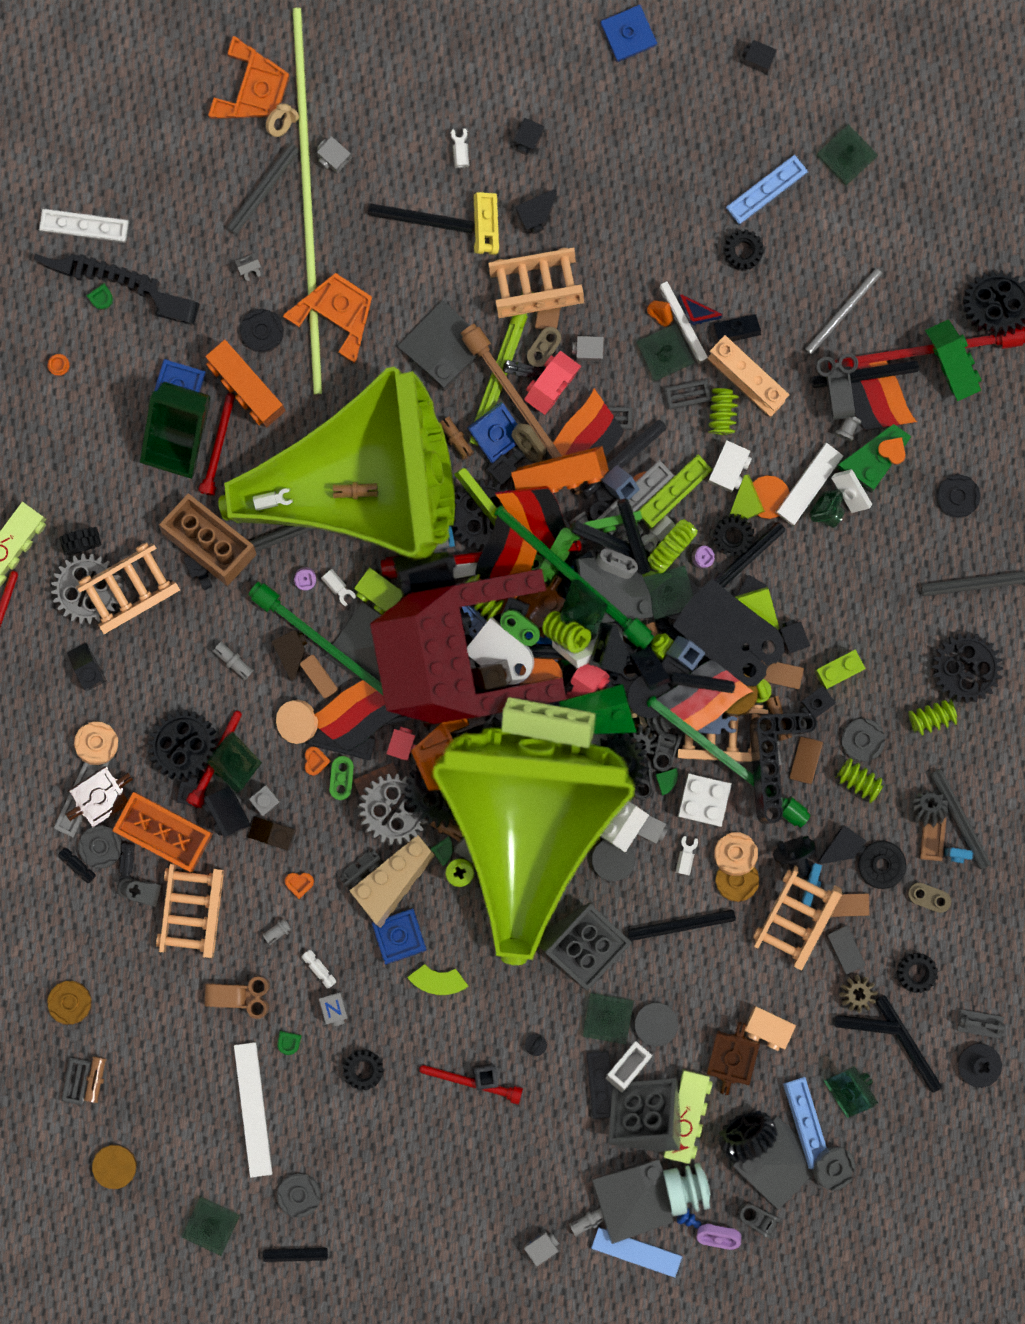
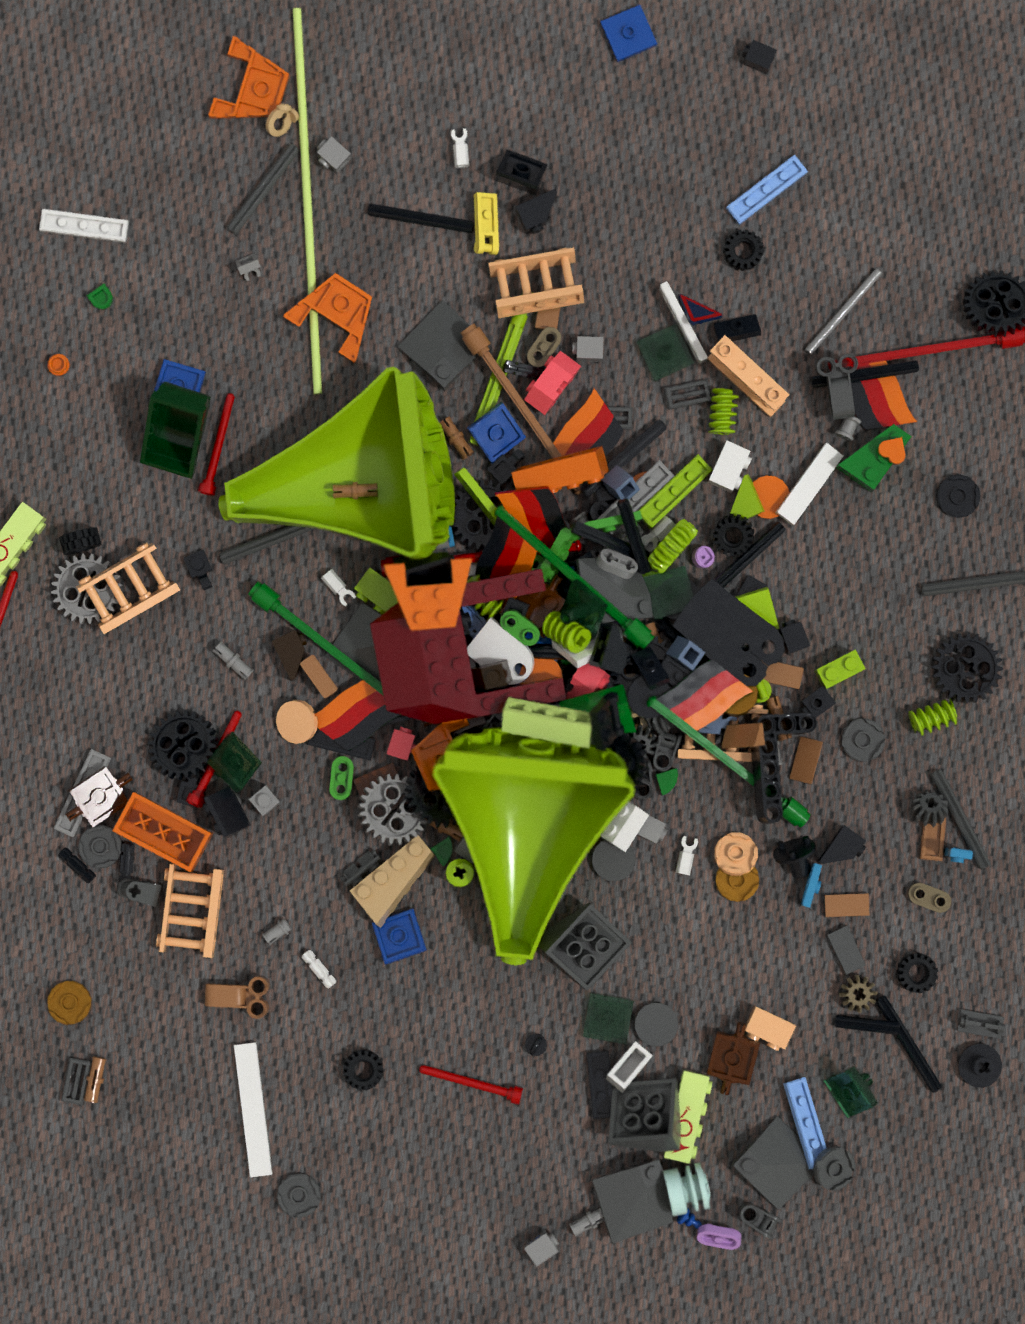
(86, 667): black slope -> none
(96, 743): light nougat tile -> none
(114, 1166): pearl gold tile -> none
(171, 306): black piece -> none
(207, 539): medium nougat brick -> none
(211, 1226): clear green tile -> none
(245, 383): orange brick -> none
(264, 338): black tile -> none
(271, 499): white bar -> none
(272, 833): dark brown slope -> none
(288, 1042): green tile -> none
(299, 884): orange tile -> none
(299, 1254): black axle -> none
(305, 578): lavender tile -> none
(315, 761): orange tile -> none
(334, 1009): light grey brick -> none
(430, 604): none -> orange wing
(438, 982): lime tile -> none
(485, 1076): black slope -> none
(521, 172): none -> black slope
(528, 137): black brick -> none
(528, 442): dark tan plate -> none
(601, 721): none -> black plate
(638, 1253): light blue tile -> none
(661, 312): orange tile -> none
(661, 644): lime plate -> none
(681, 925): black axle -> none
(702, 682): black axle -> none
(704, 800): white brick -> none
(743, 736): none -> medium nougat slope
(747, 1136): black gear -> none
(811, 935): light nougat fence -> none
(828, 510): clear green piece -> none
(847, 155): clear green tile -> none
(852, 491): white plate -> none
(860, 780): lime piece -> none
(896, 865): black wheel -> none
(954, 360): green wedge -> none

